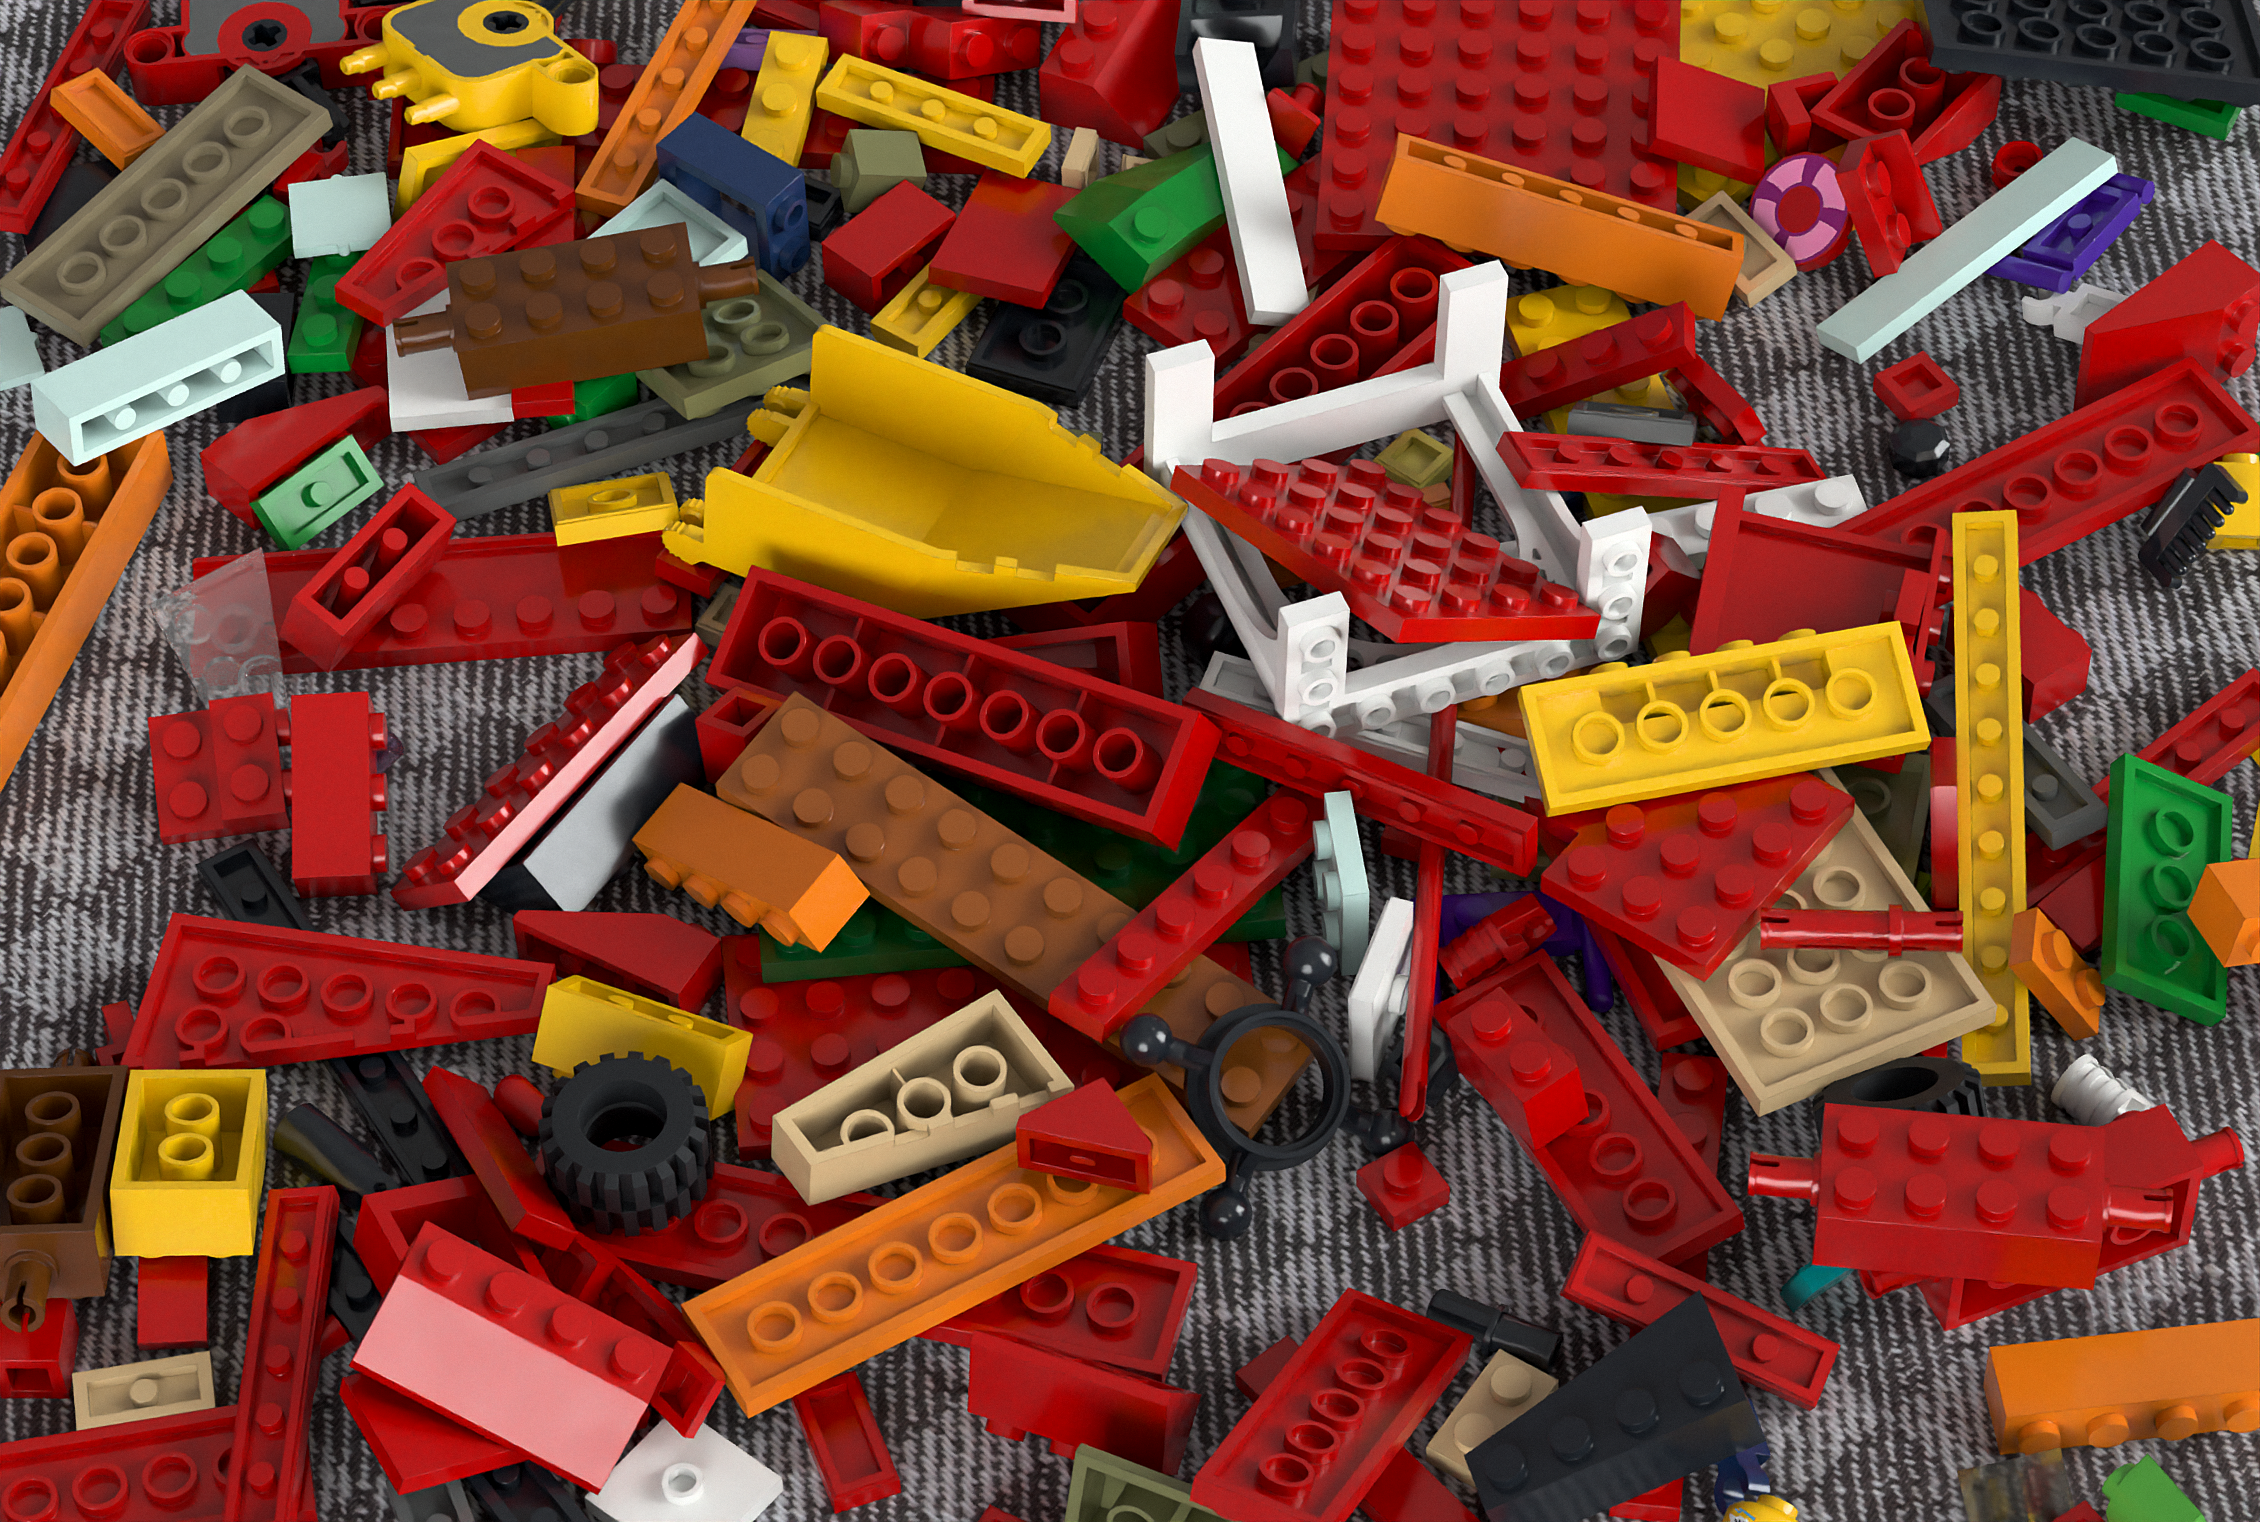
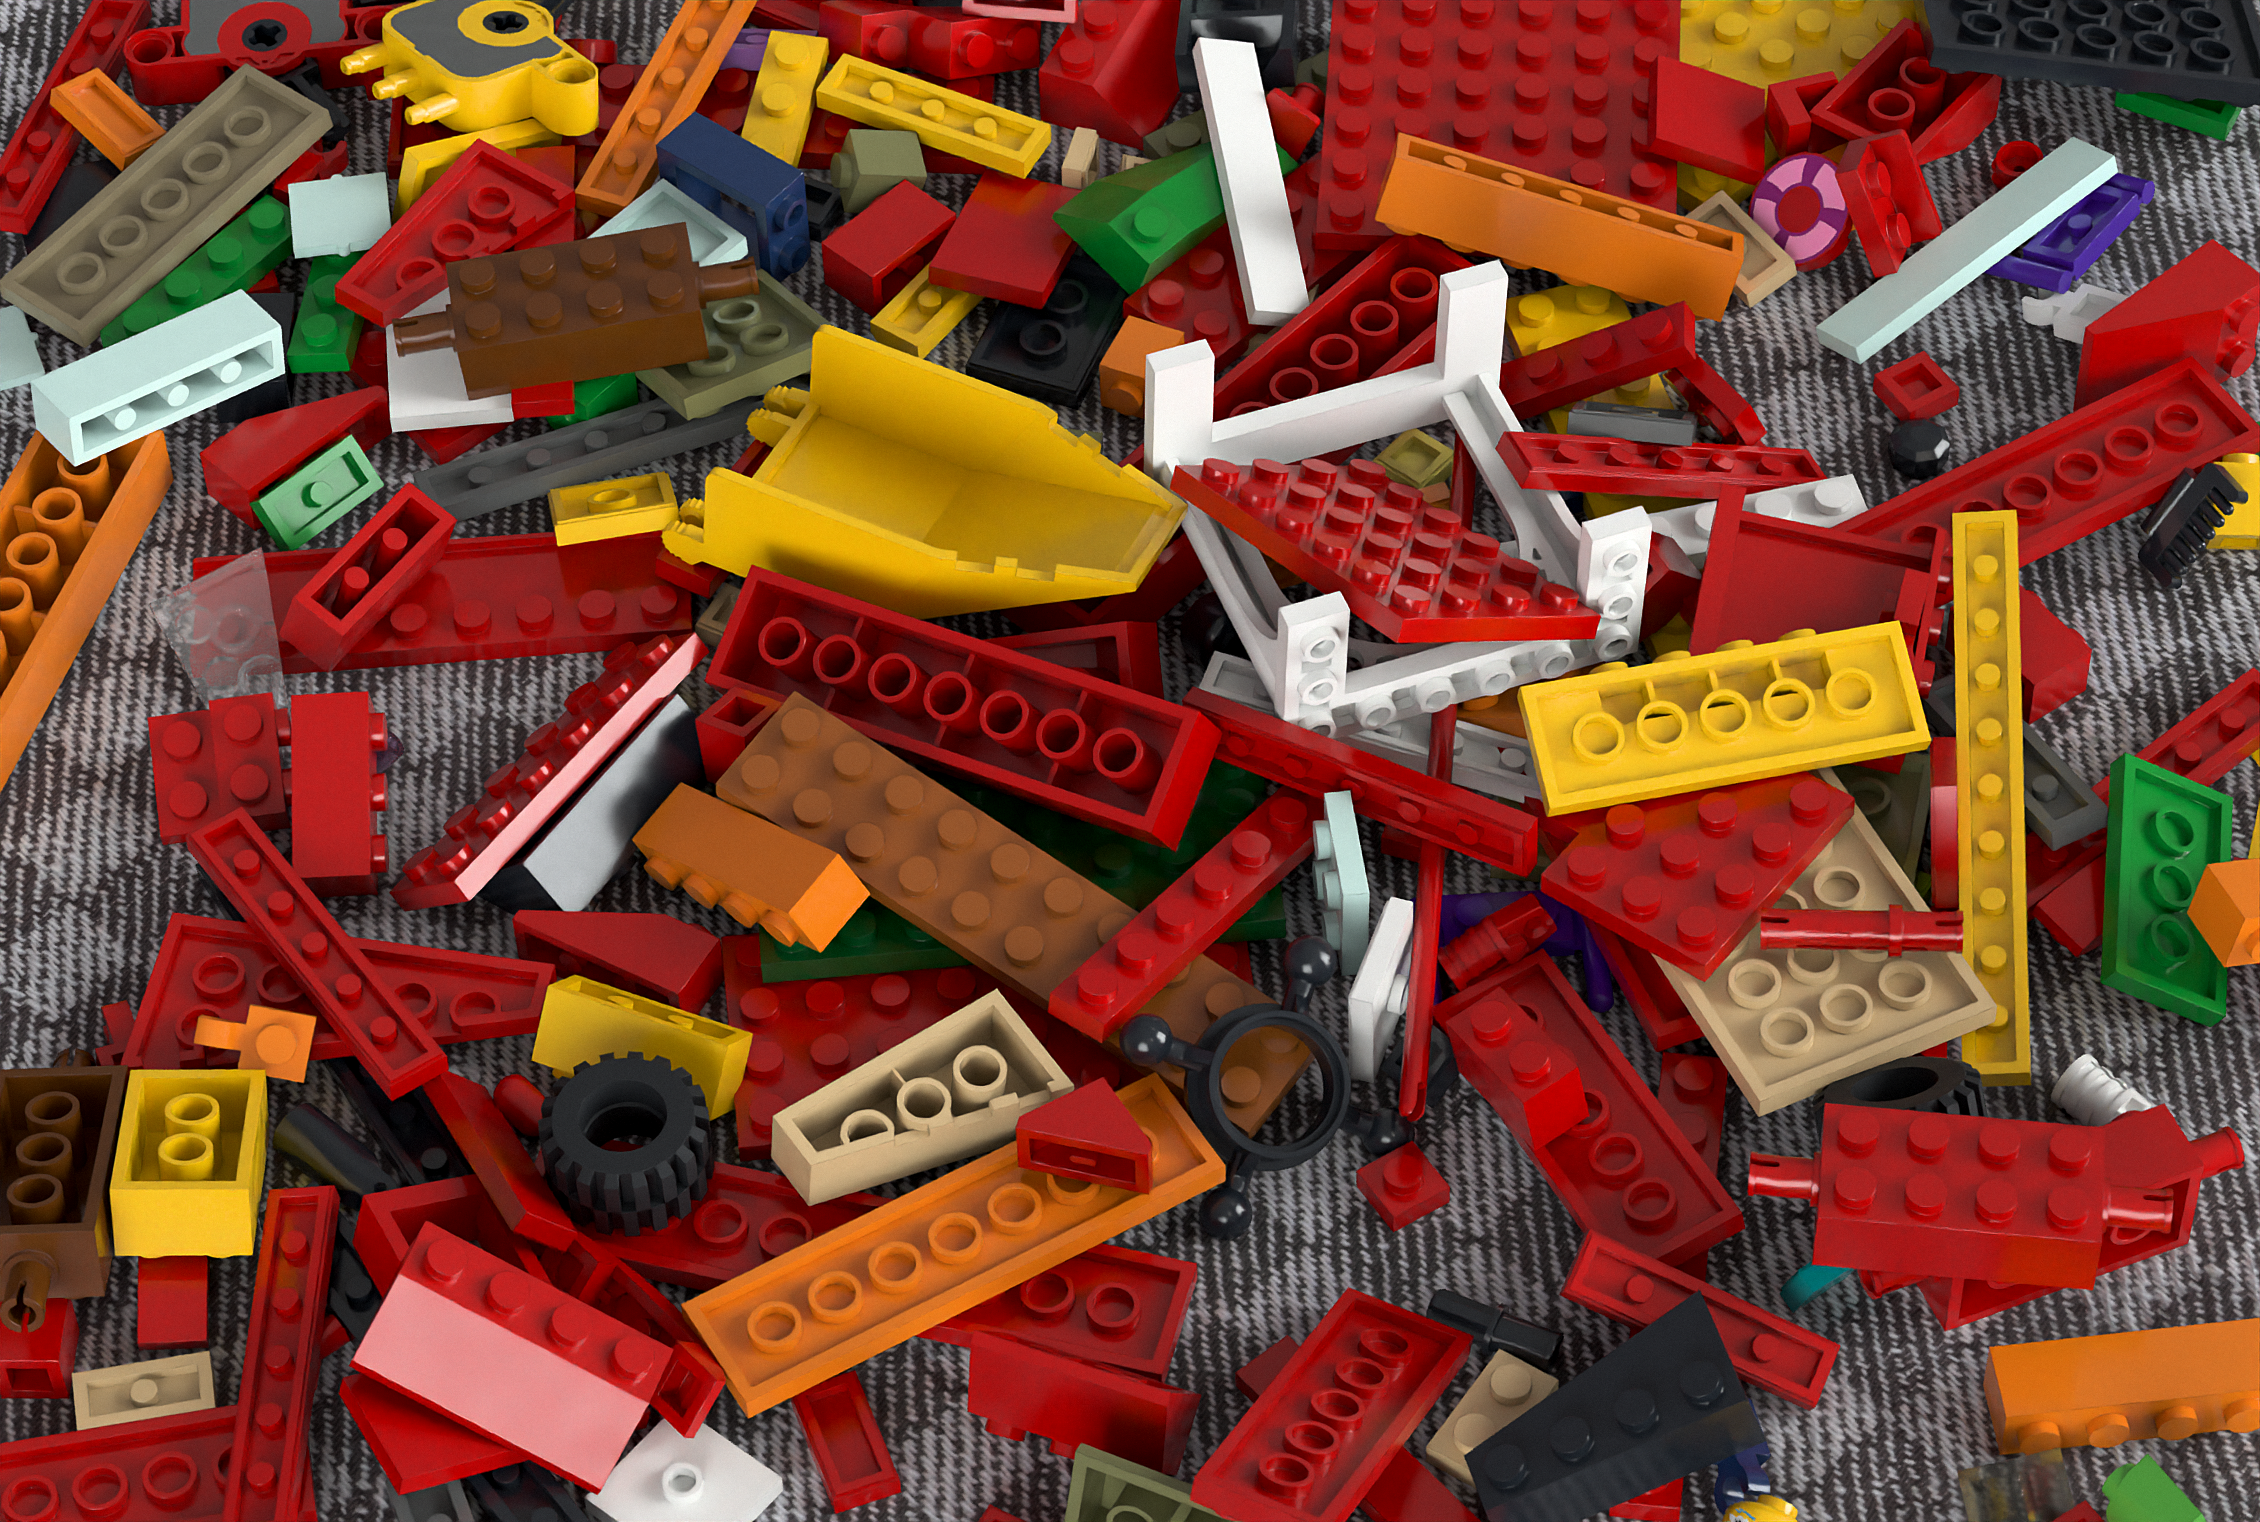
(268, 1040): none -> orange plate
(317, 953): none -> red tile
(1124, 364): none -> orange brick
(2056, 974): orange plate -> none

